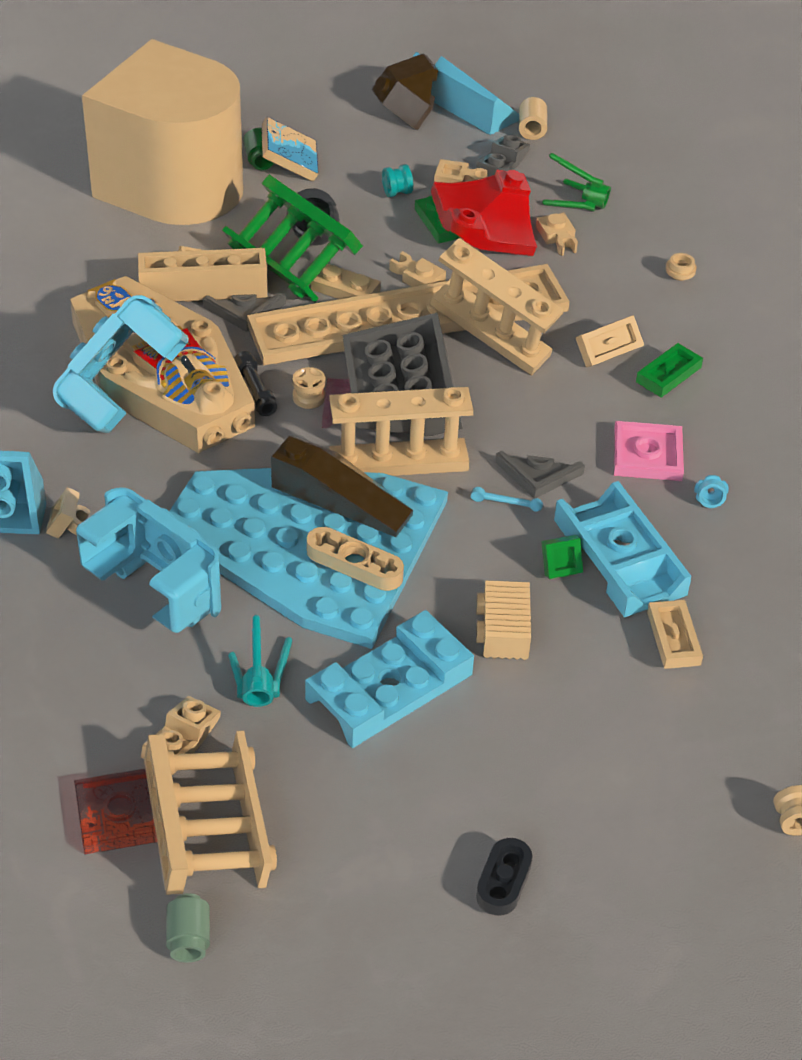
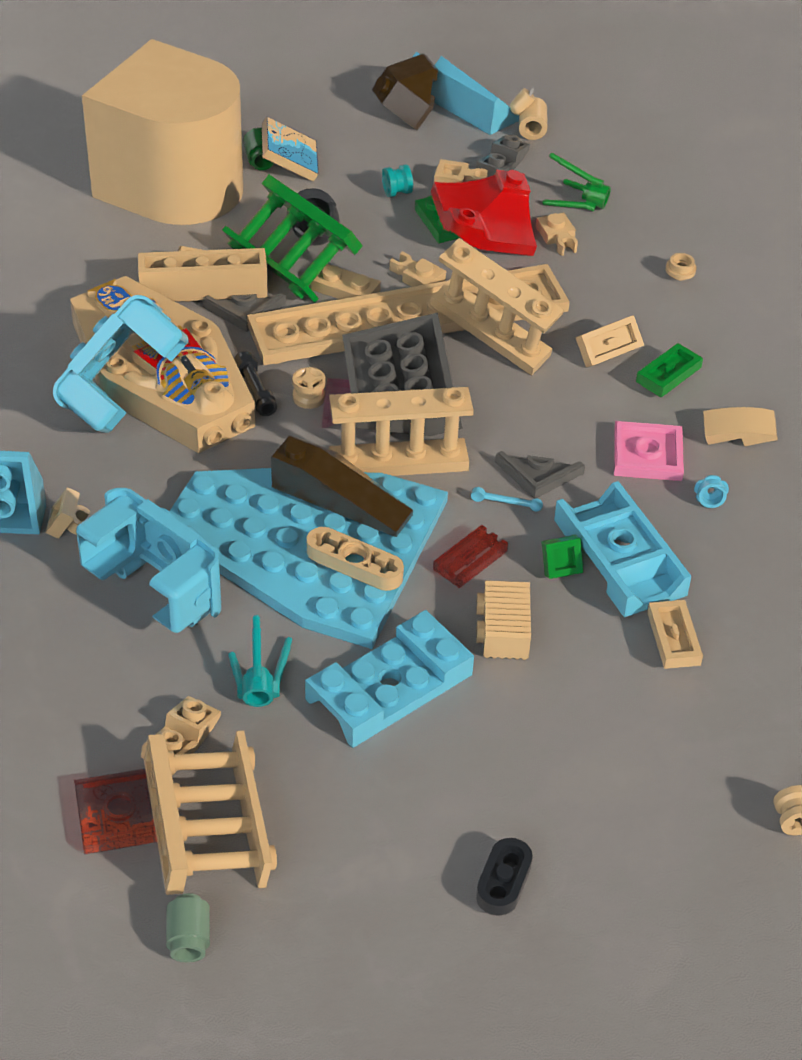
(465, 553): none -> clear red tile
(522, 101): none -> tan piece
(743, 423): none -> tan slope

